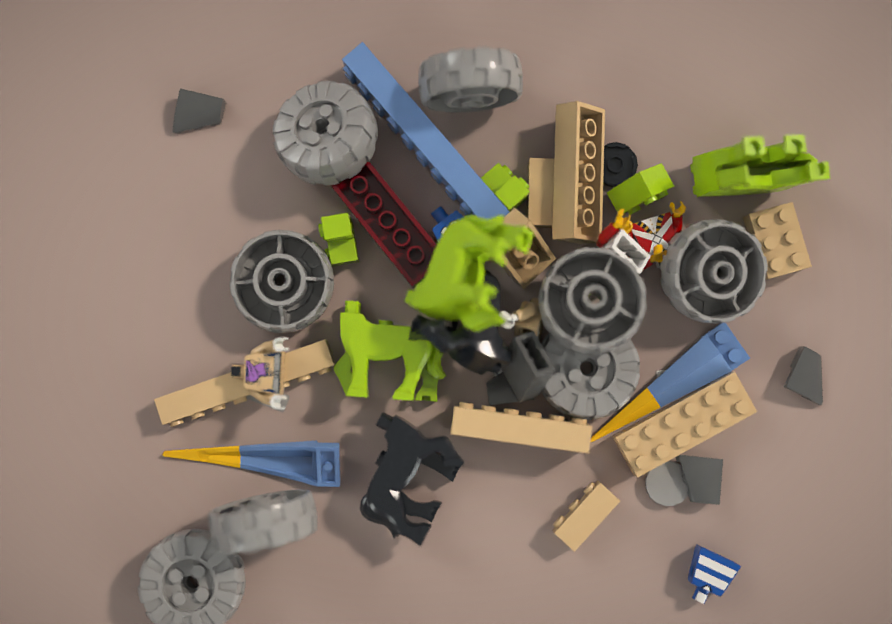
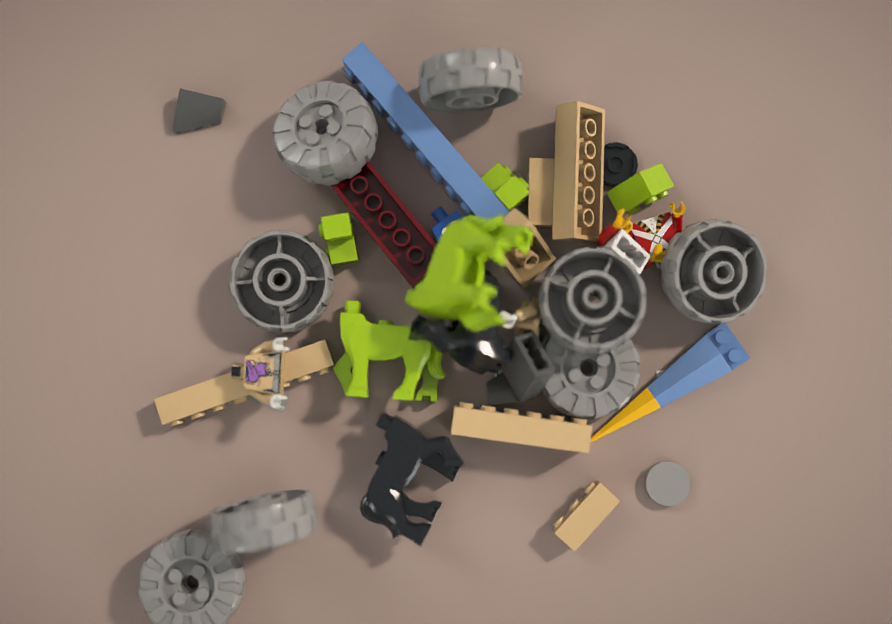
(299, 461): medium blue plate -> none
(684, 424): tan brick -> none
(702, 478): dark grey slope -> none
(710, 573): blue torso -> none
(756, 169): lime piece -> none
(780, 239): tan brick -> none
(806, 375): dark grey slope -> none

